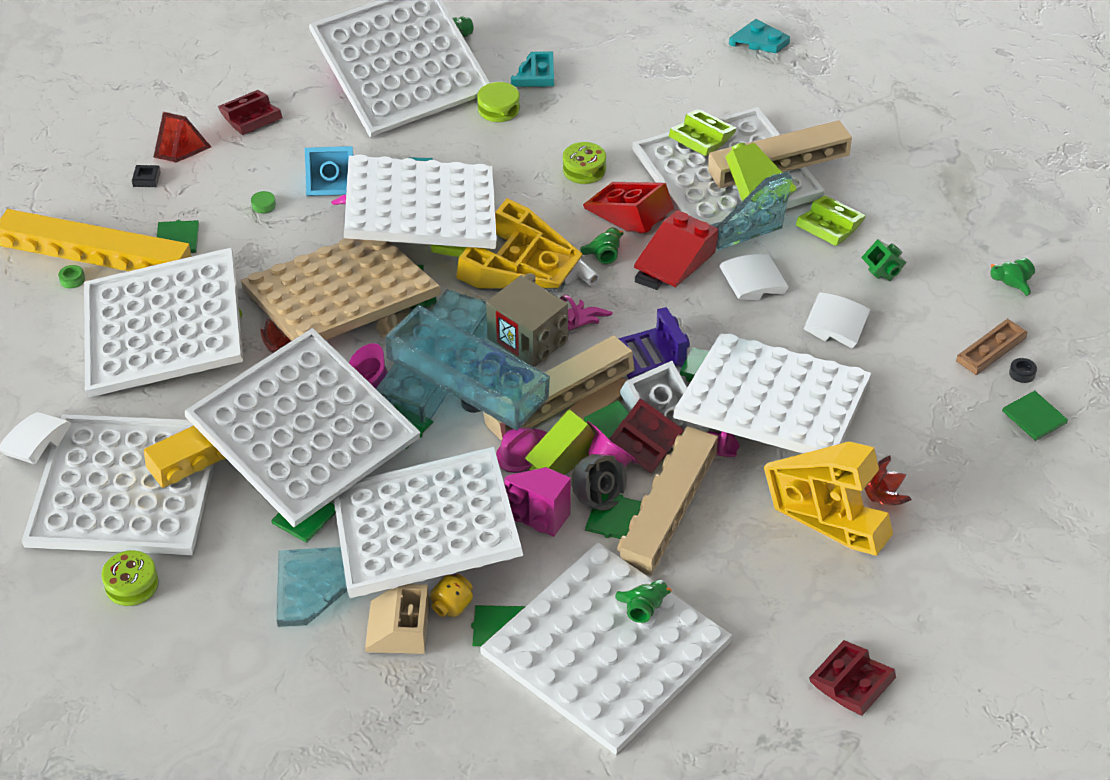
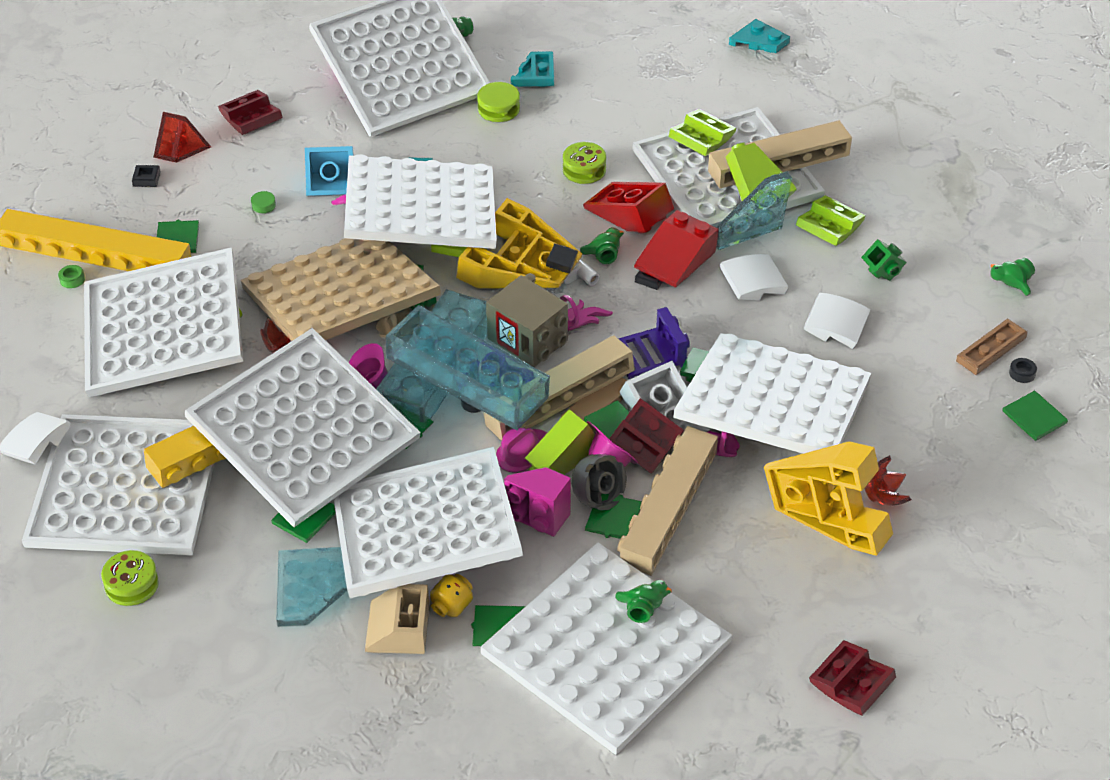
(561, 258): none -> black tile

